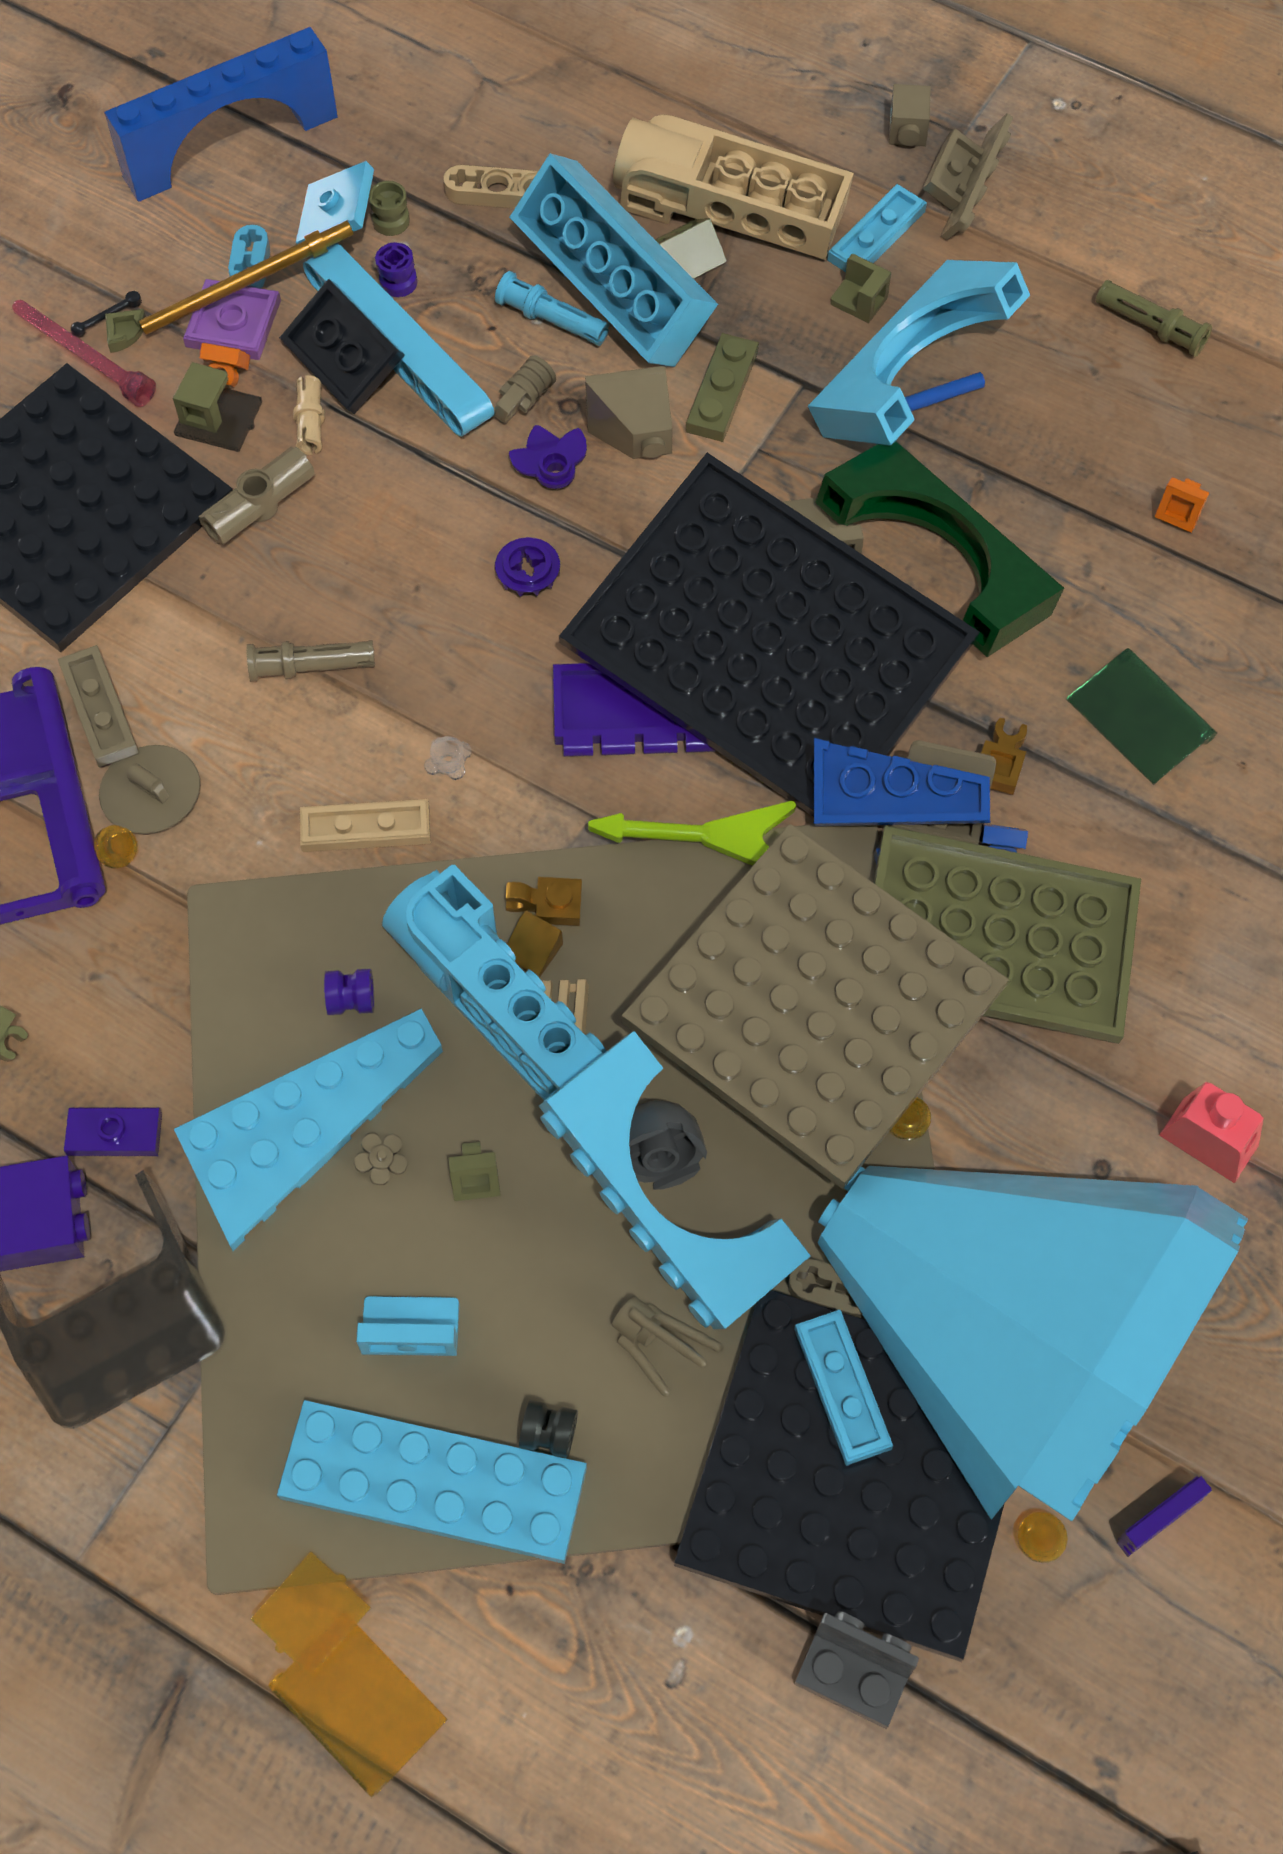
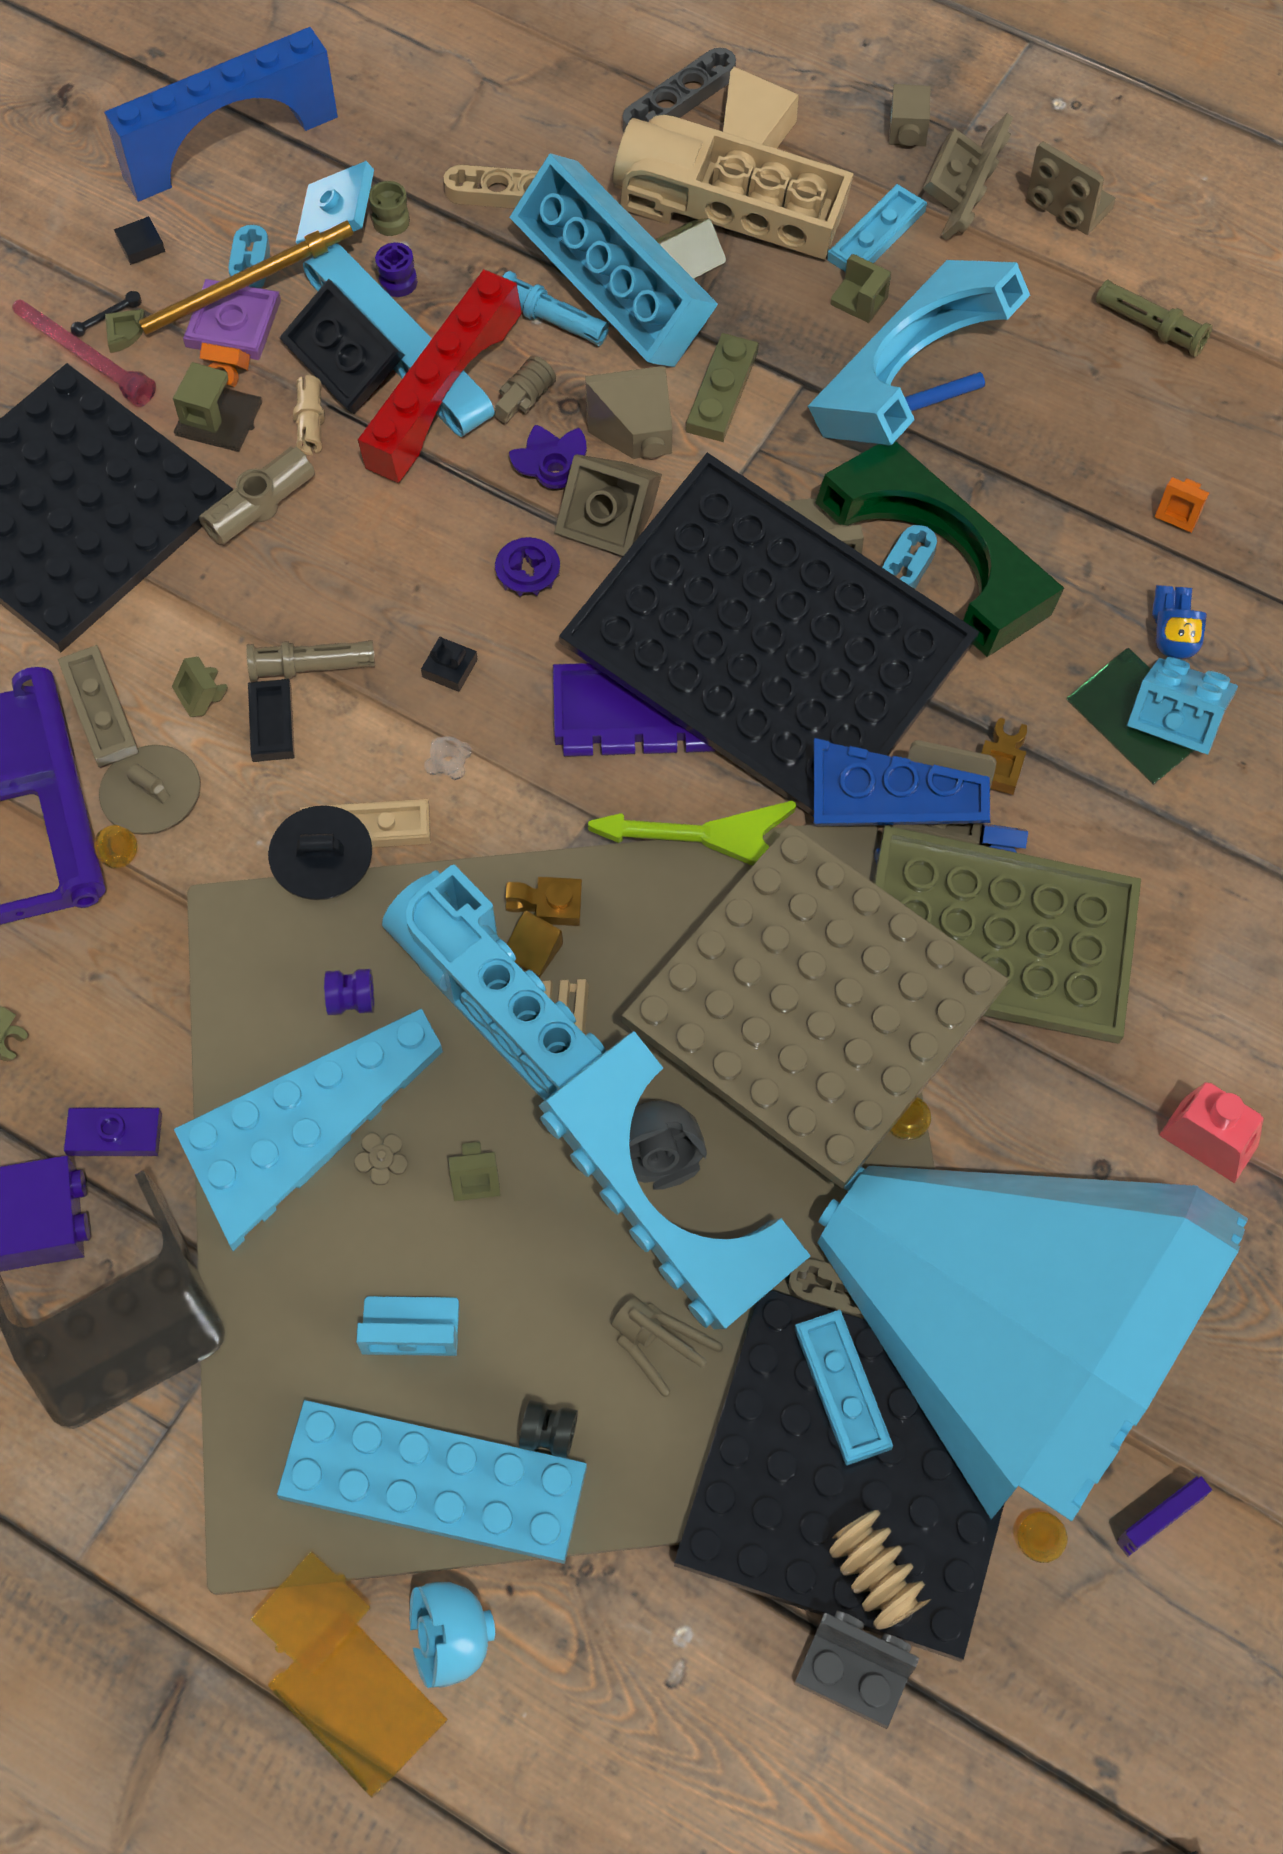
(139, 240): none -> black tile
(196, 686): none -> olive tile
(271, 720): none -> black tile
(320, 852): none -> black shield
(401, 425): none -> red arch
(449, 664): none -> black tile
(450, 1632): none -> medium azure cylinder
(606, 503): none -> dark tan slope
(674, 88): none -> dark grey beam
(759, 109): none -> tan slope
(877, 1571): none -> tan piece
(917, 563): none -> medium azure beam
(1068, 189): none -> dark tan bracket
(1178, 627): none -> blue piece
(1182, 704): none -> medium azure bracket

